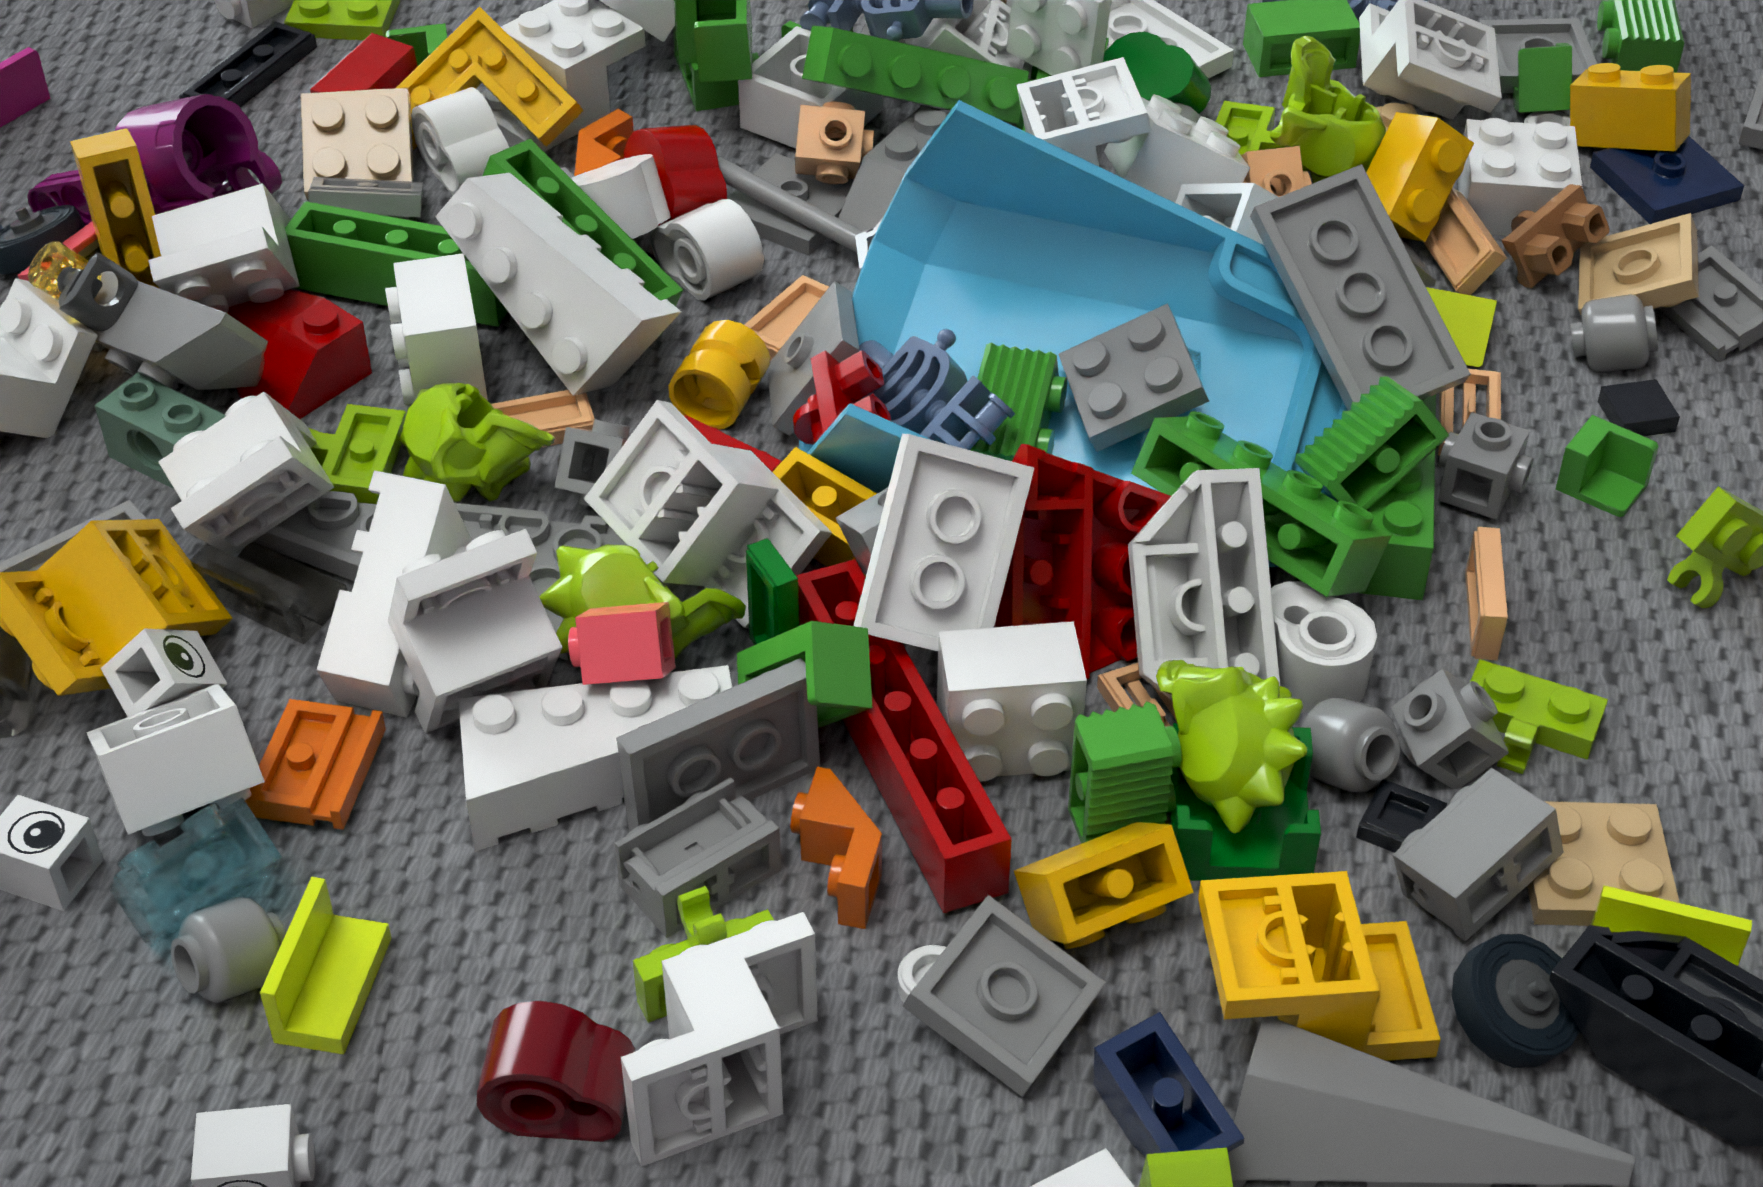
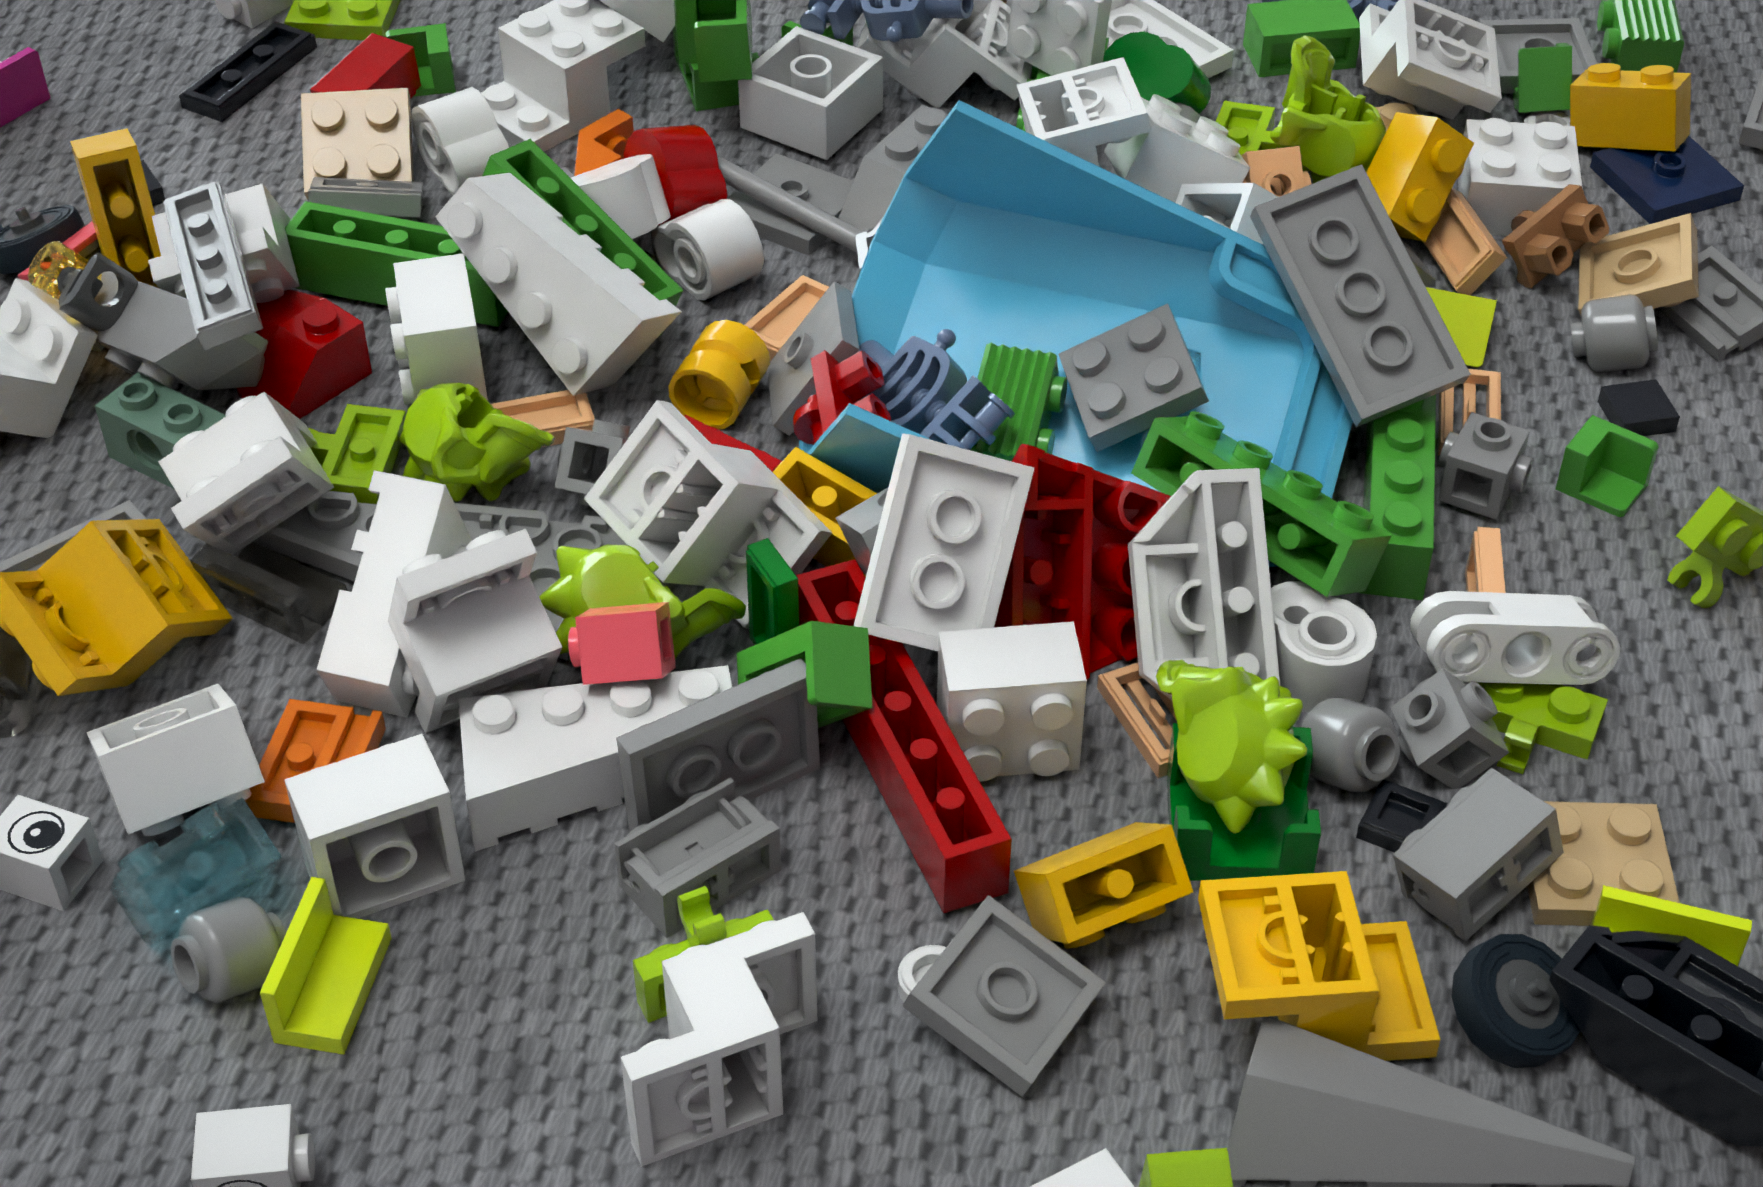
(160, 668): white brick -> none
(184, 153): magenta piece -> none
(212, 265): none -> light grey tile
(377, 827): none -> white brick
(487, 55): yellow plate -> none
(553, 1074): dark red piece -> none
(831, 142): light nougat brick -> none
(843, 836): orange slope -> none
(911, 73): bright green brick -> none
(1122, 770): bright green brick -> none
(1160, 1092): dark blue slope -> none
(1372, 445): bright green brick -> none
(1513, 637): none -> white piece

